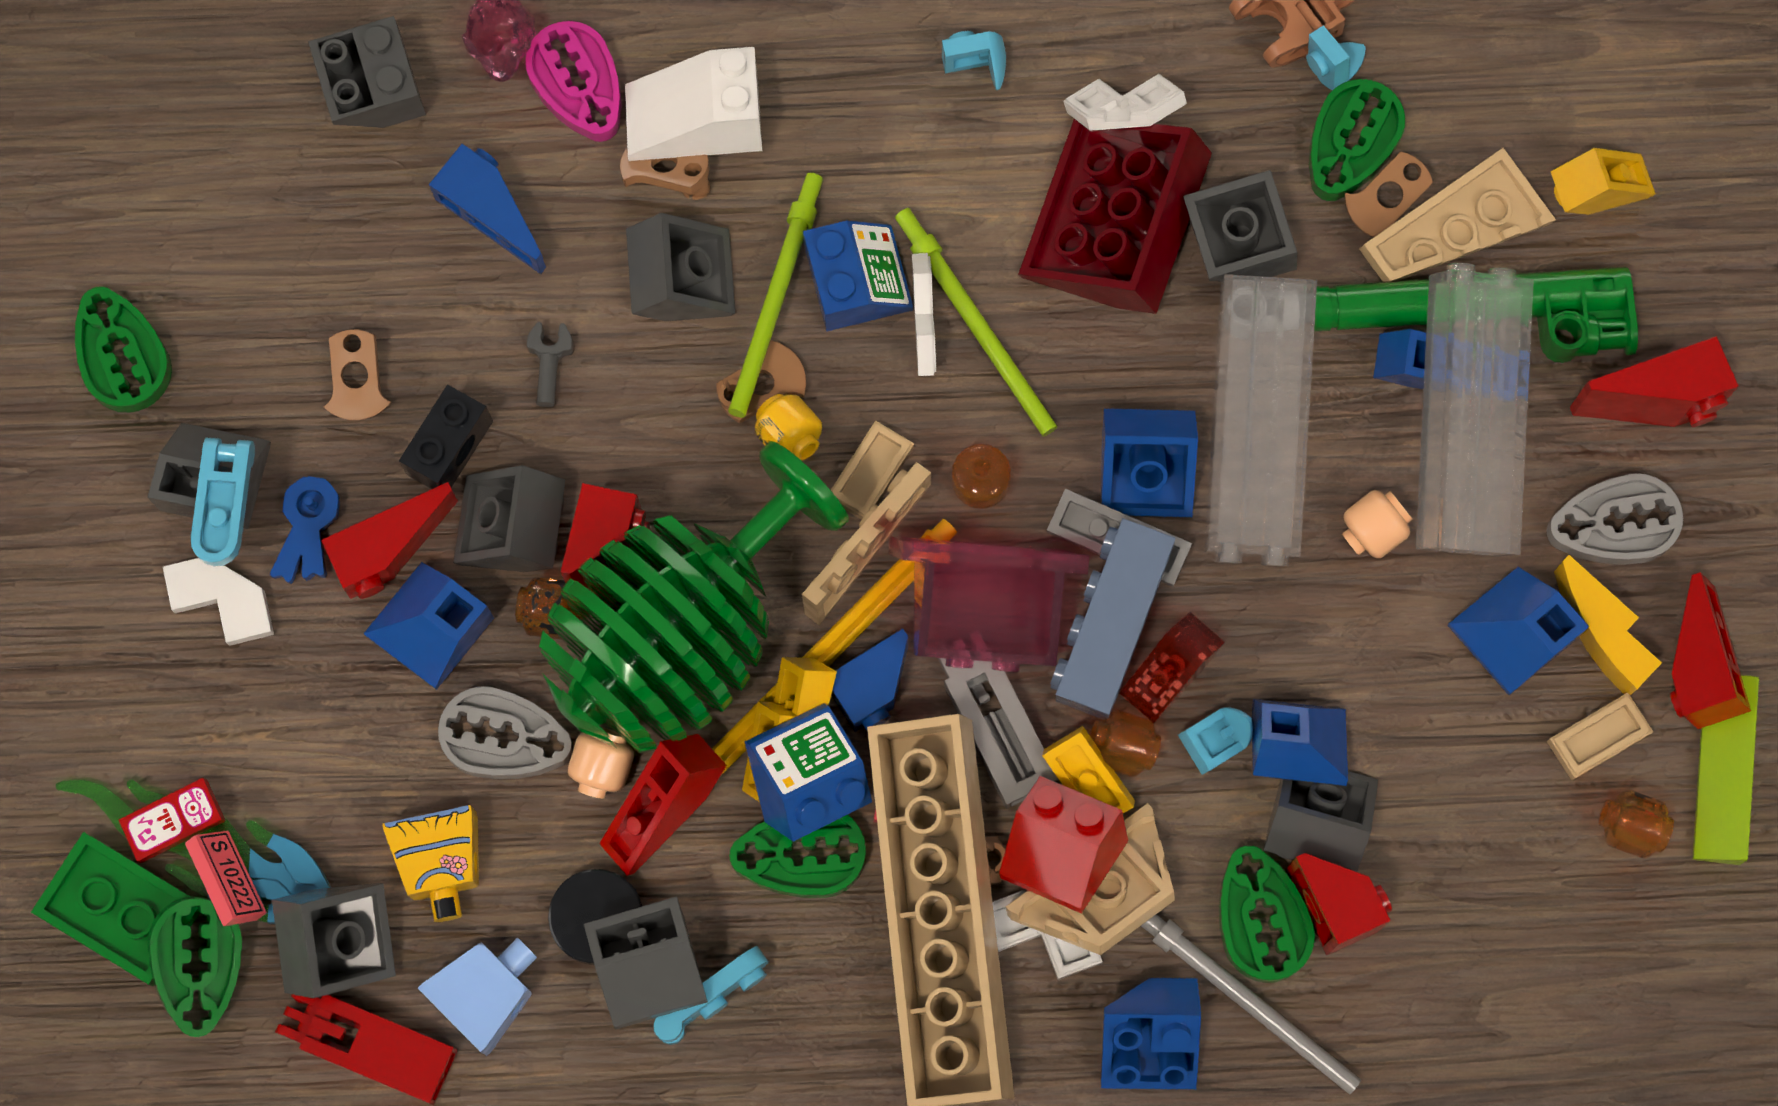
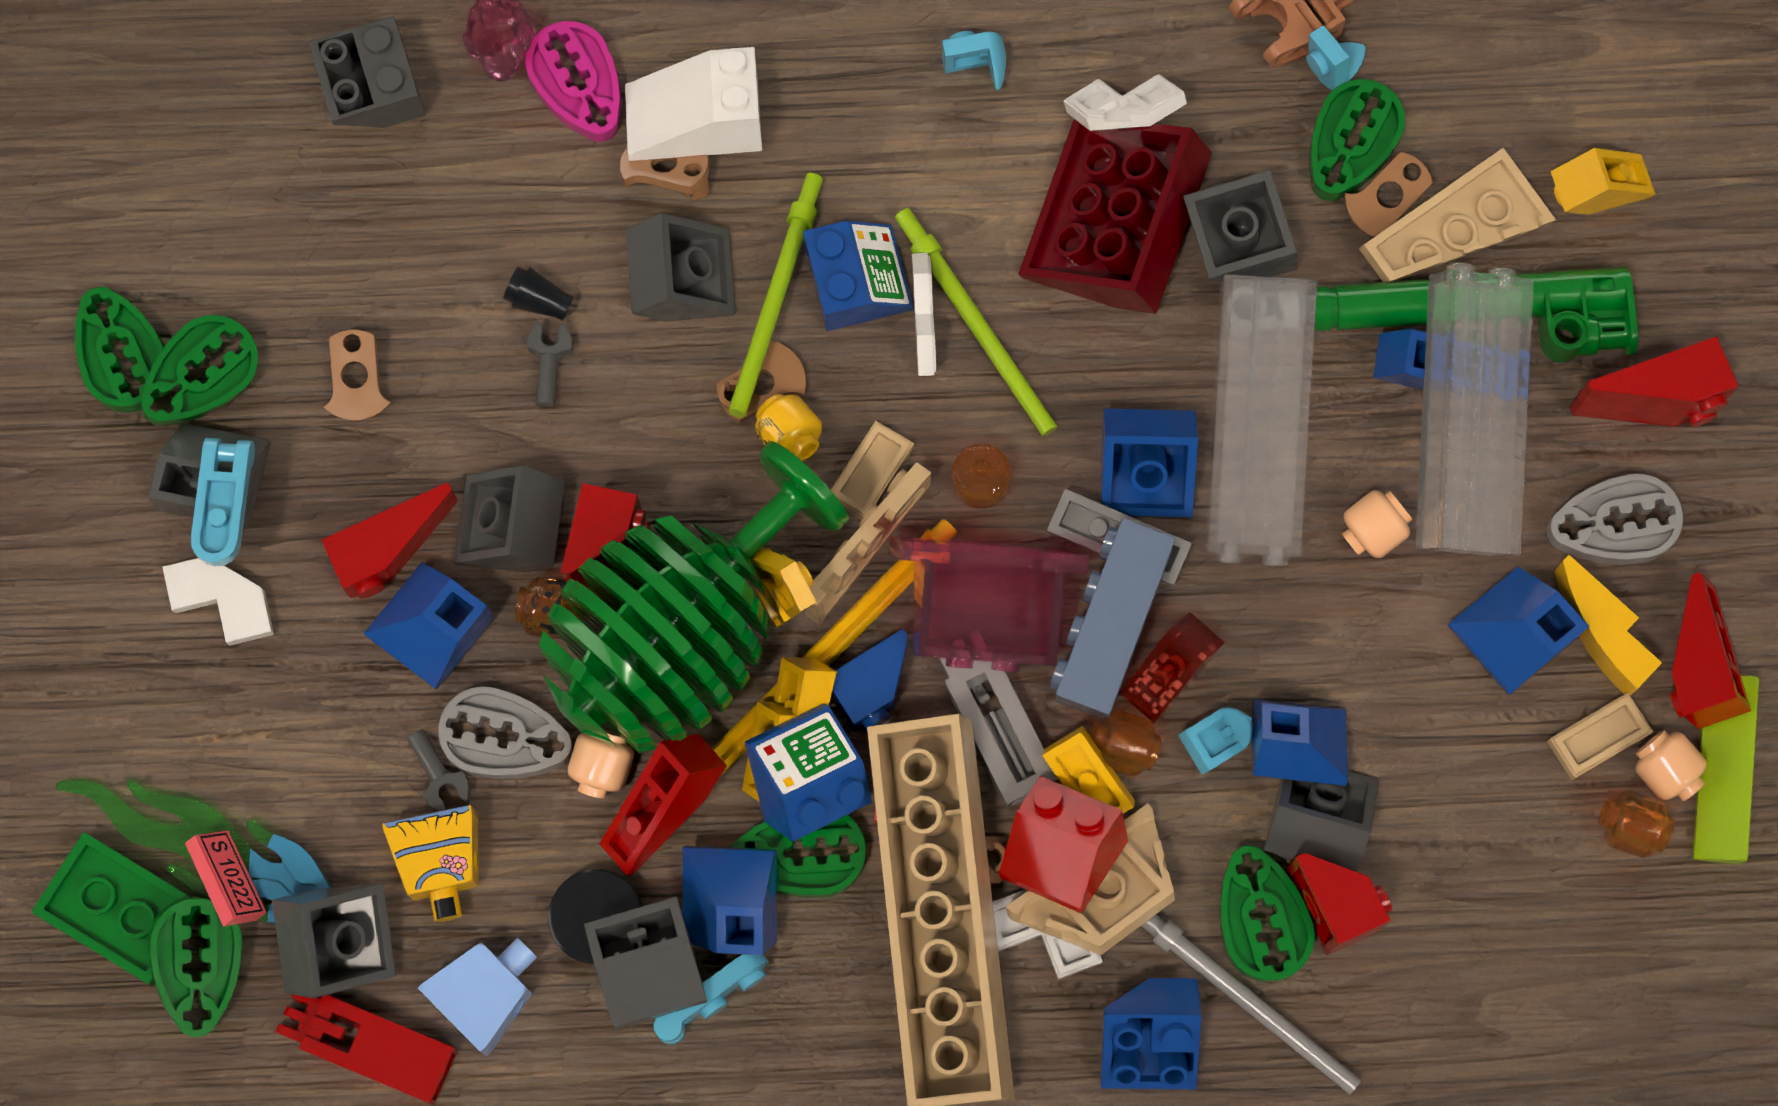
(172, 820): tile -> none
(187, 348): none -> green piece
(310, 507): blue piece -> none
(438, 775): none -> dark grey bar
(446, 439): black brick -> none
(477, 194): blue slope -> none
(536, 294): none -> black cone
(730, 898): none -> blue slope
(784, 584): none -> yellow wing
(1671, 766): none -> light nougat head

